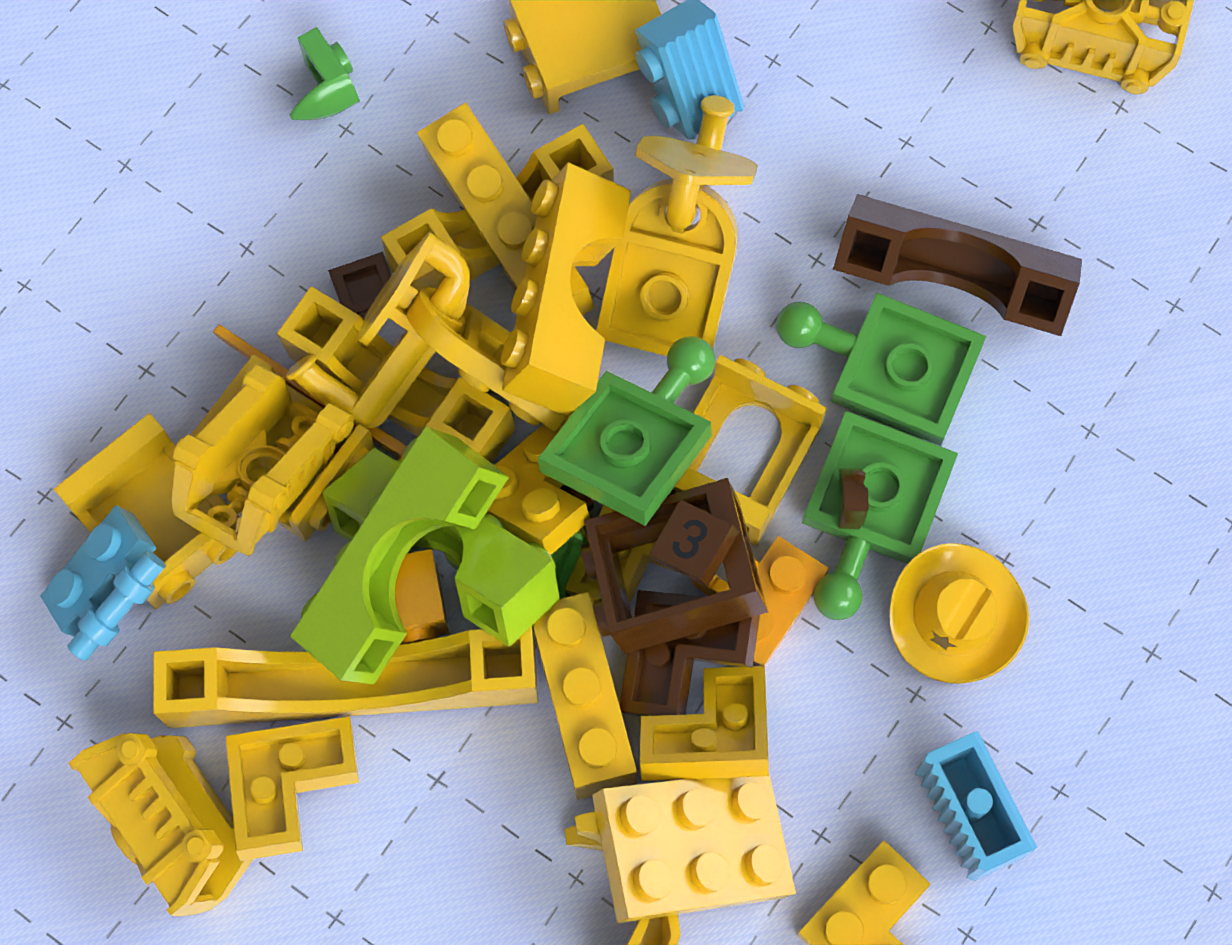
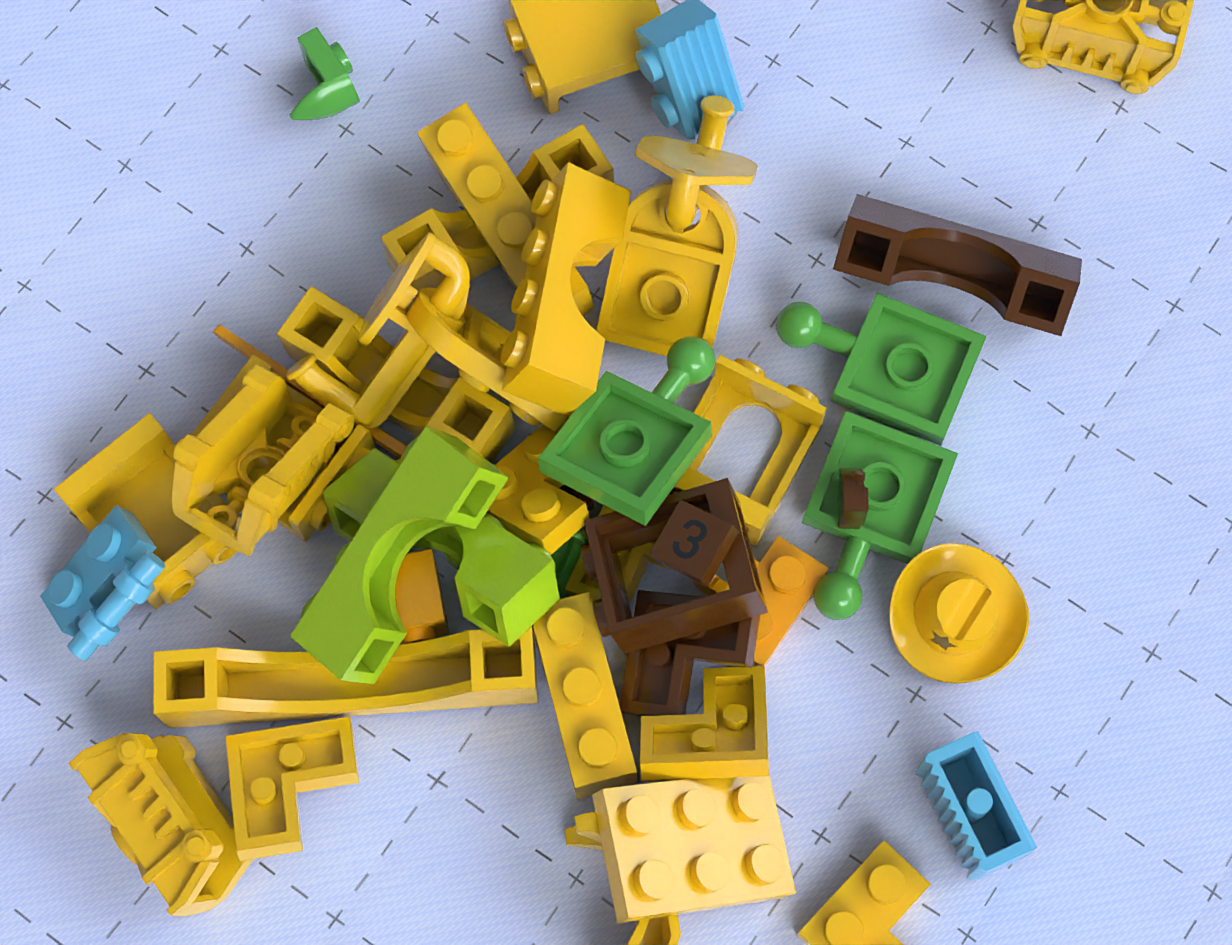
(360, 282): reddish brown tile -> none

